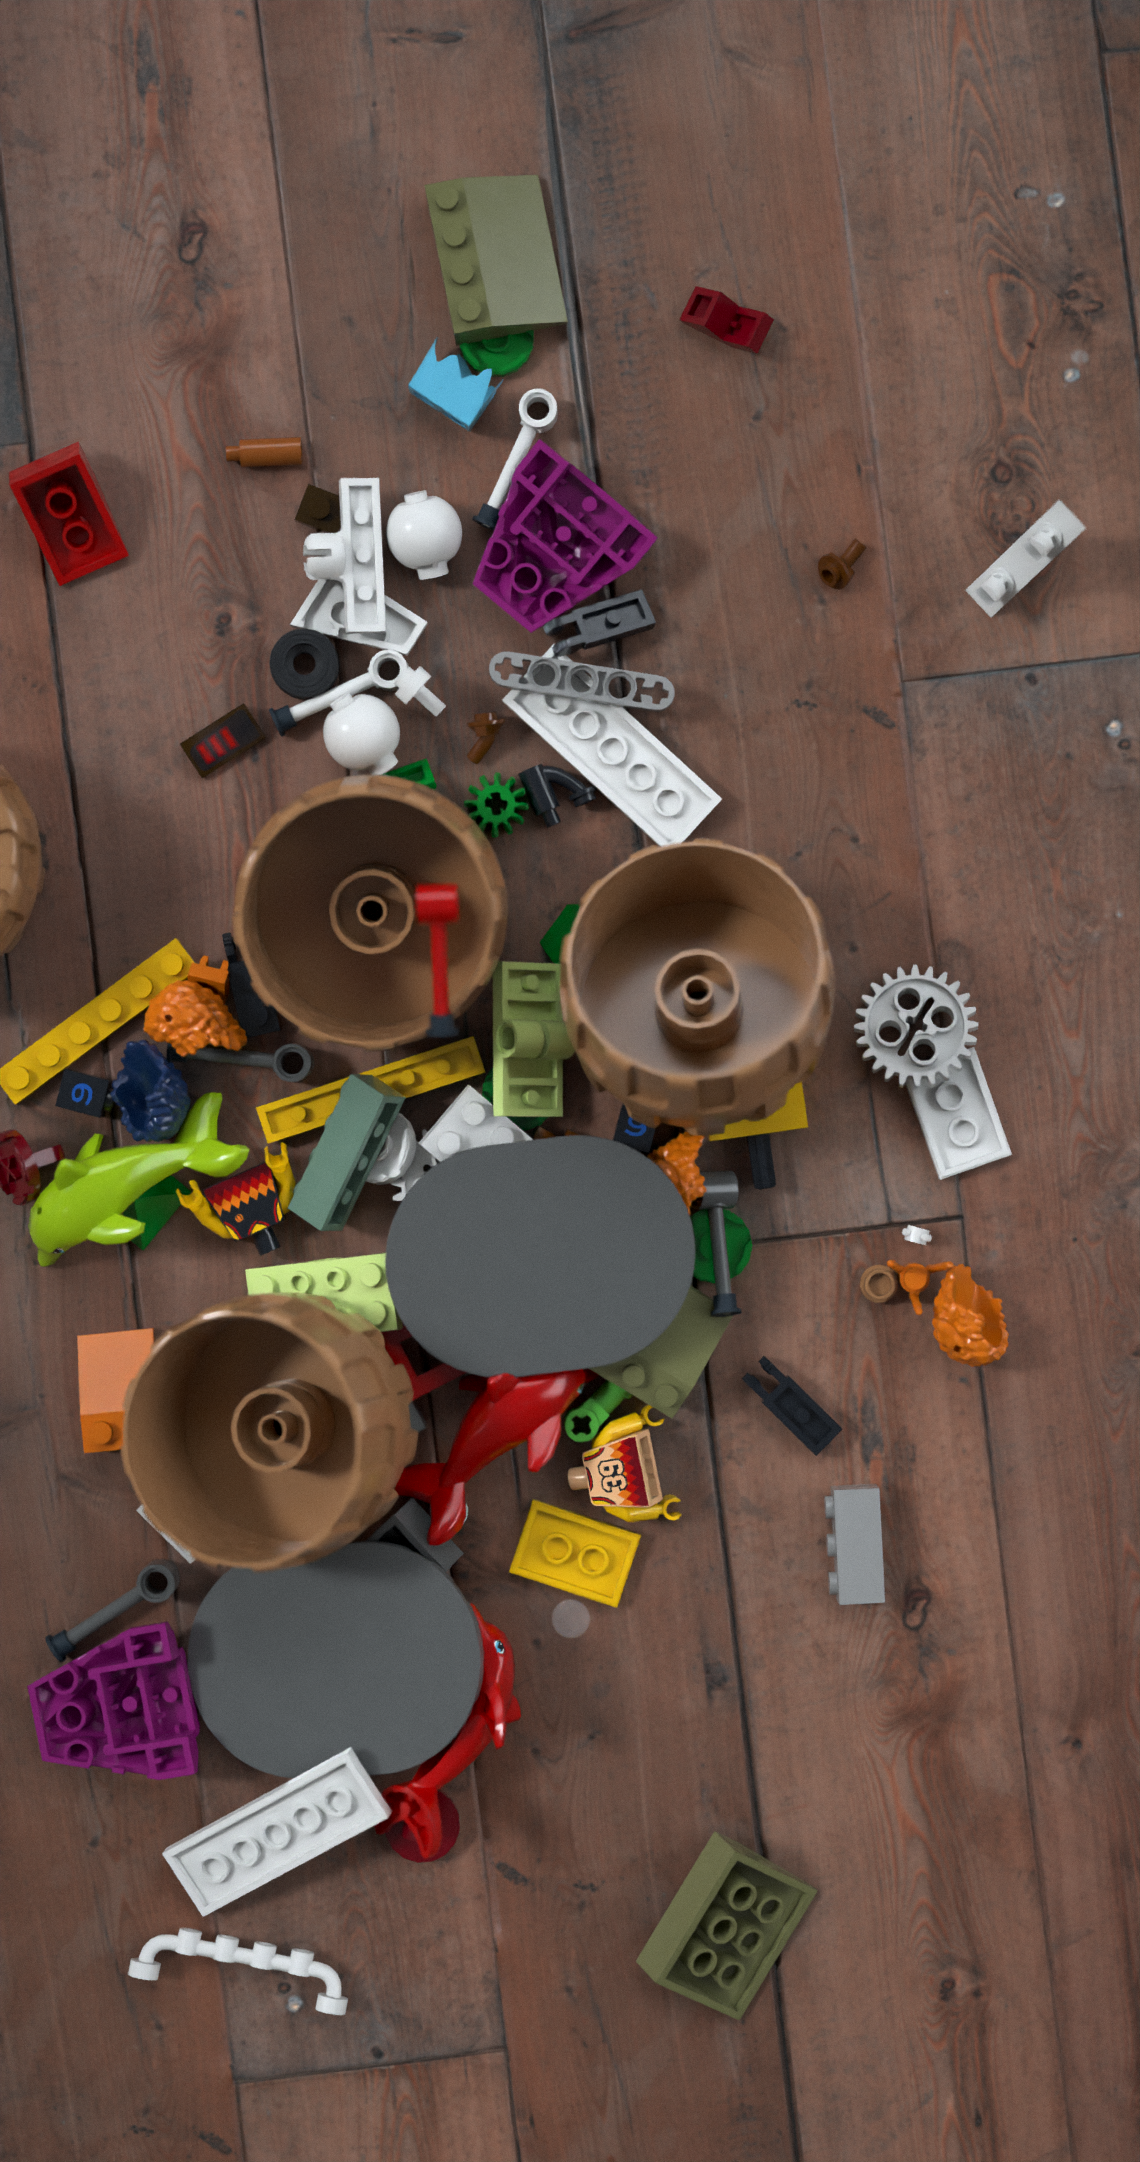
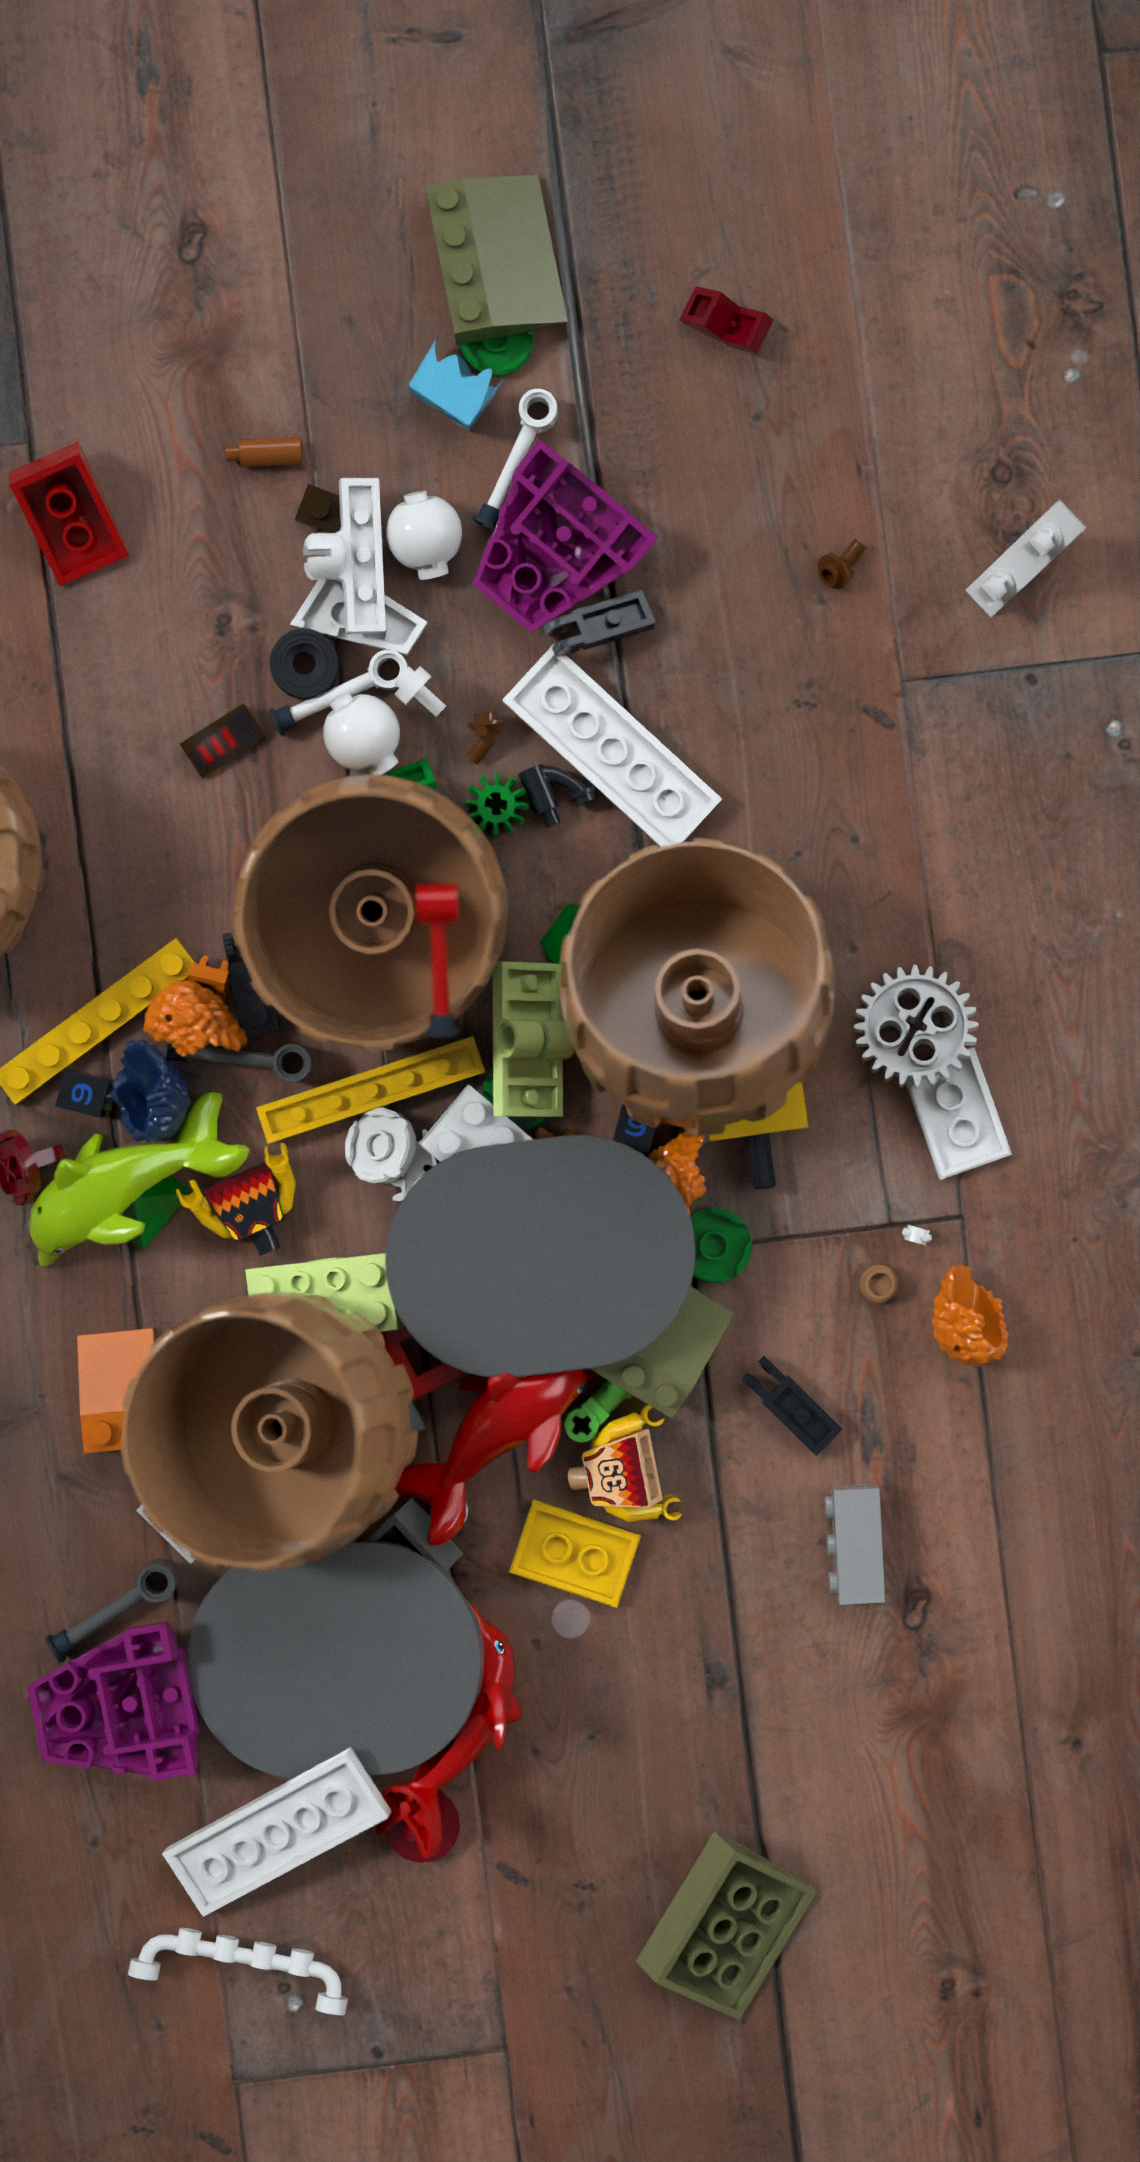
(346, 1152): sand green brick -> none
(566, 669): light grey beam -> none
(720, 1195): dark grey piece -> none
(916, 1278): orange plant -> none

